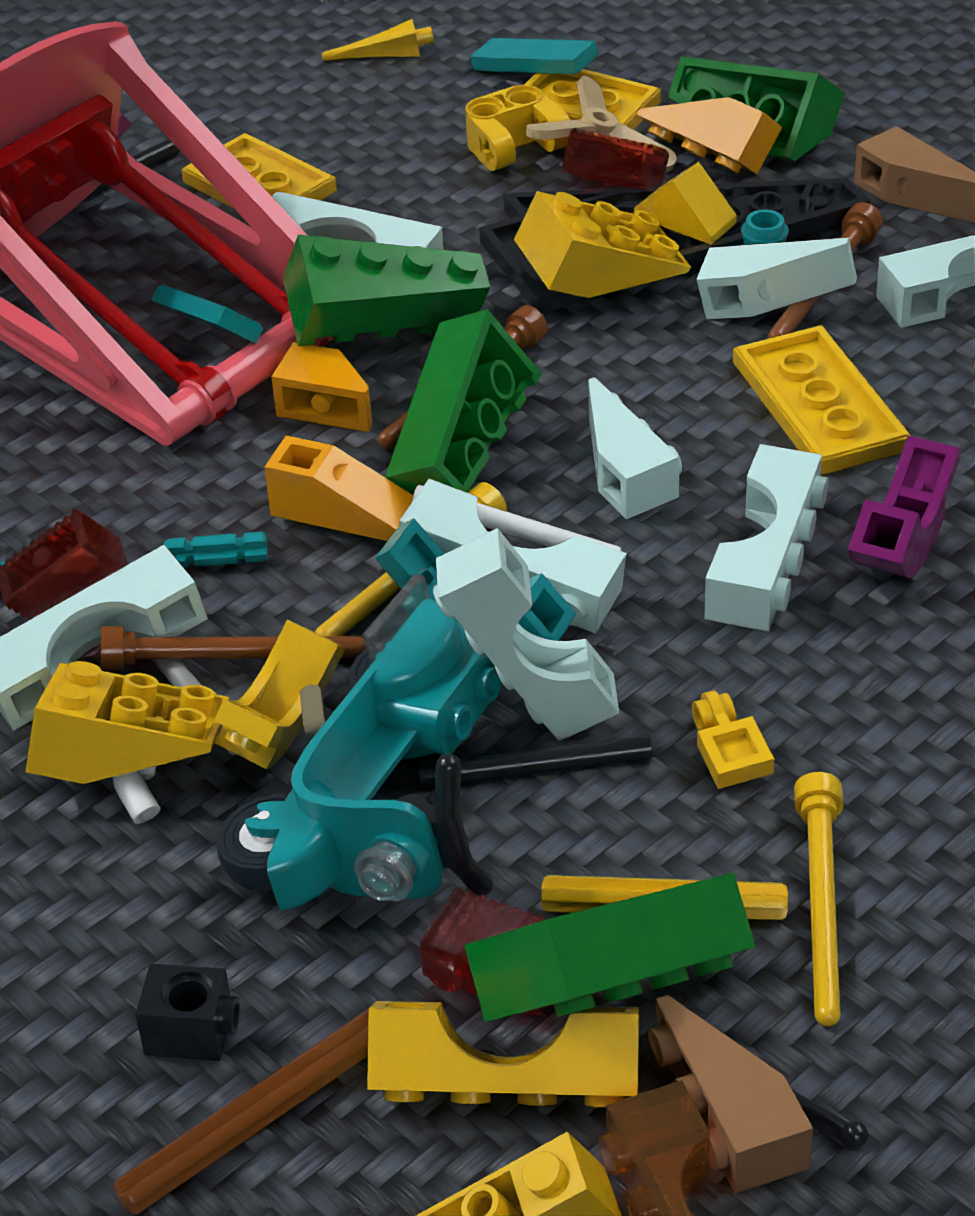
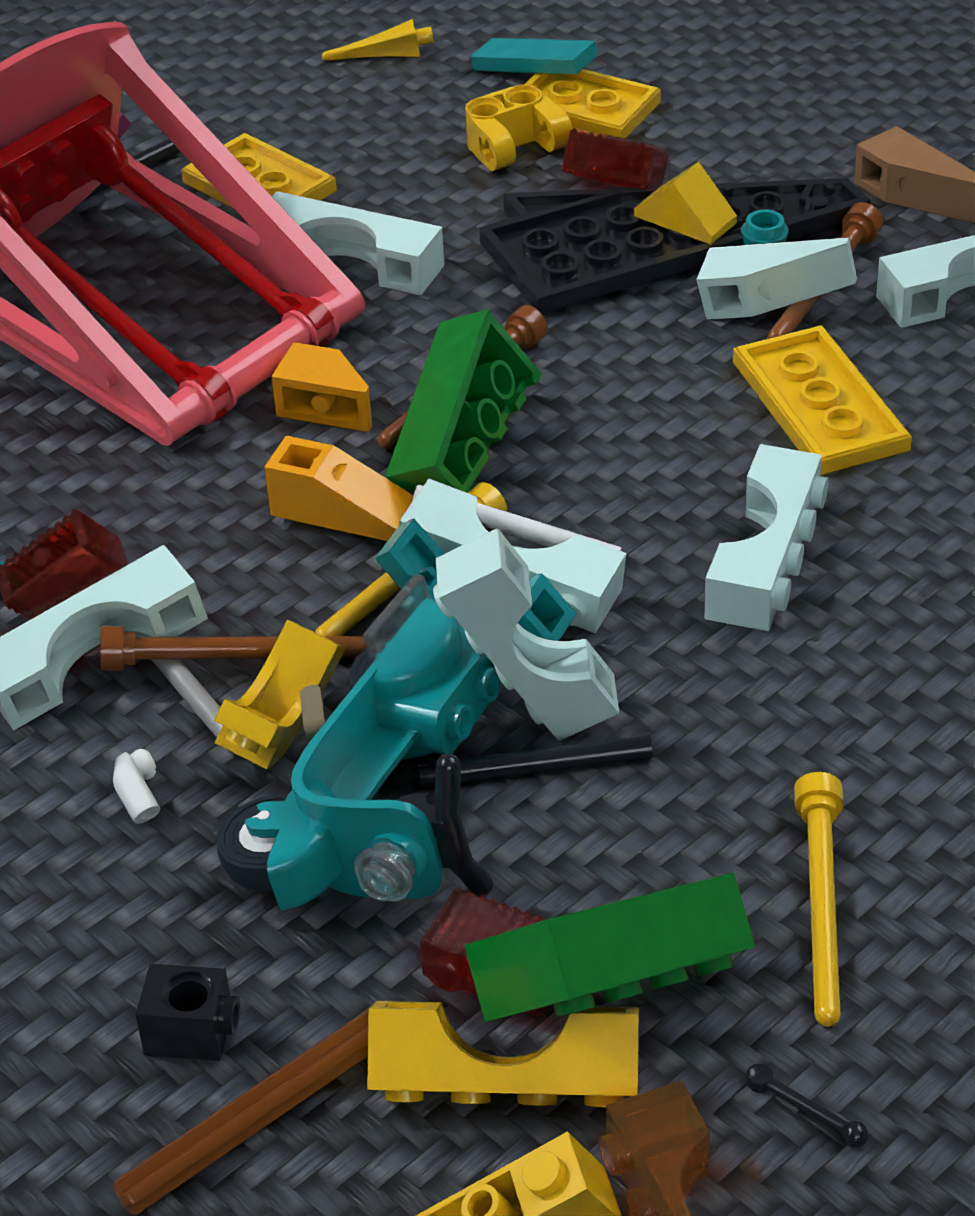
(116, 724): yellow slope -> none
(208, 313): teal tile -> none
(219, 549): teal axle -> none
(378, 287): green wedge -> none
(580, 893): yellow axle -> none
(594, 119): tan piece -> none
(595, 247): yellow slope -> none
(630, 460): light aqua slope -> none
(718, 126): light orange slope -> none
(729, 746): yellow plate -> none
(745, 1103): medium nougat slope -> none
(796, 100): green wedge -> none
(905, 527): magenta arch -> none

